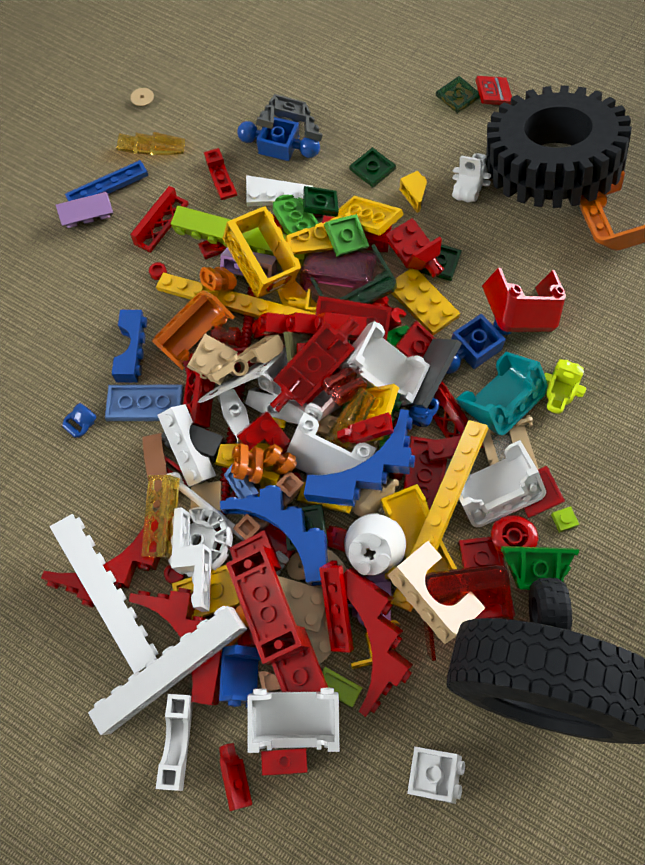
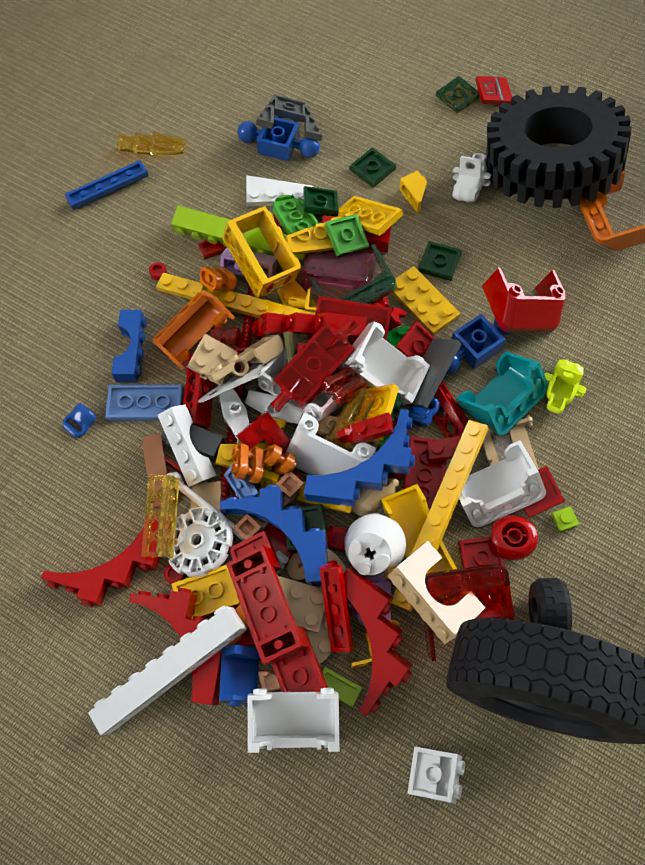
(84, 209): lavender brick -> none
(103, 592): white brick -> none
(142, 96): tan piece -> none
(154, 219): red fence -> none
(178, 724): white arch -> none
(191, 559): white bracket -> none
(219, 174): red slope -> none
(234, 778): red hinge -> none
(284, 762): red brick -> none
(415, 248): red plate -> none
(532, 563): green wing -> none

